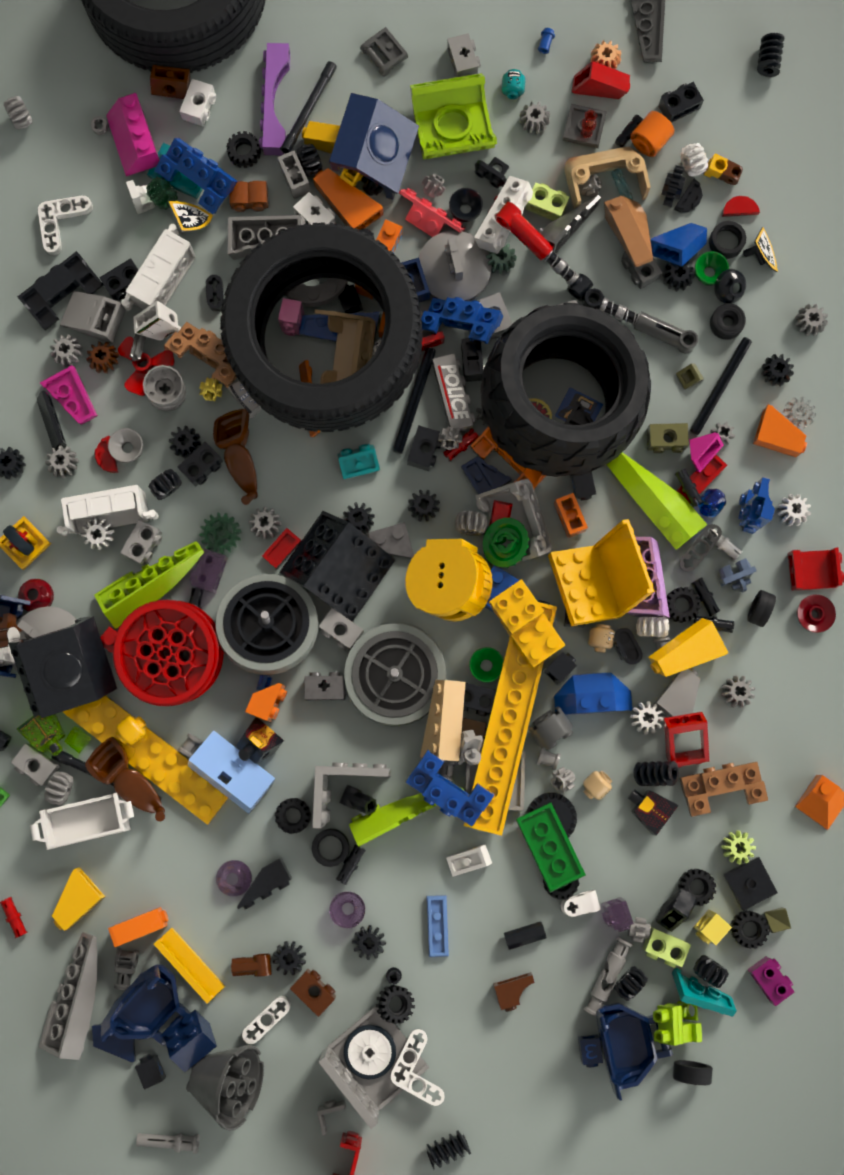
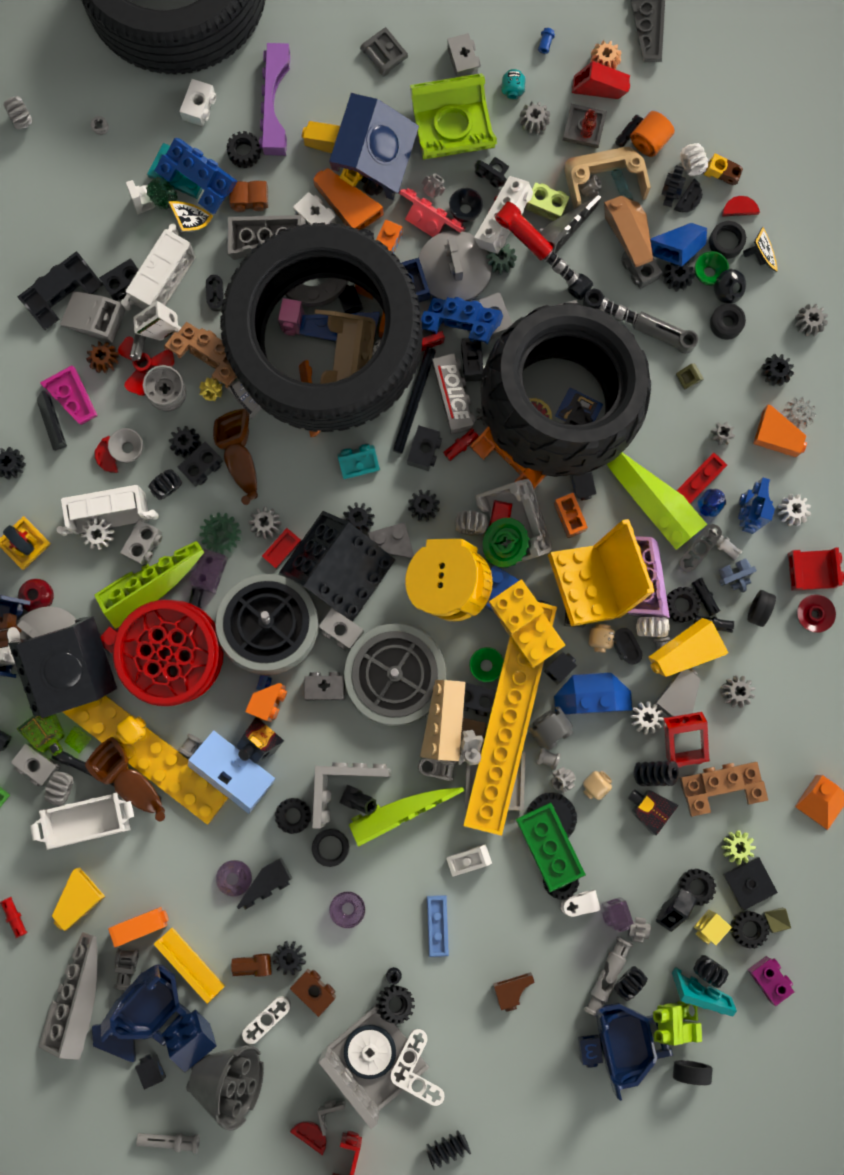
(55, 213): white beam -> none
(55, 464): light grey gear -> none
(61, 346): light grey gear -> none
(132, 135): dark pink slope -> none
(169, 81): reddish brown brick -> none
(294, 174): light grey brick -> none
(309, 159): black gear -> none
(311, 1135): none -> red tile
(325, 77): black piece -> none
(350, 864): black pin -> none
(374, 938): black gear -> none
(446, 794): blue bracket -> none
(450, 438): light grey gear -> none
(484, 476): dark blue wing -> none
(525, 935): black axle -> none
(668, 942): yellowish green brick -> none
(676, 431): olive brick -> none
(682, 105): black brick -> none
(689, 488): black pin -> none
(704, 449): dark pink slope -> none
(720, 386): black axle -> none
(770, 54): black piece -> none

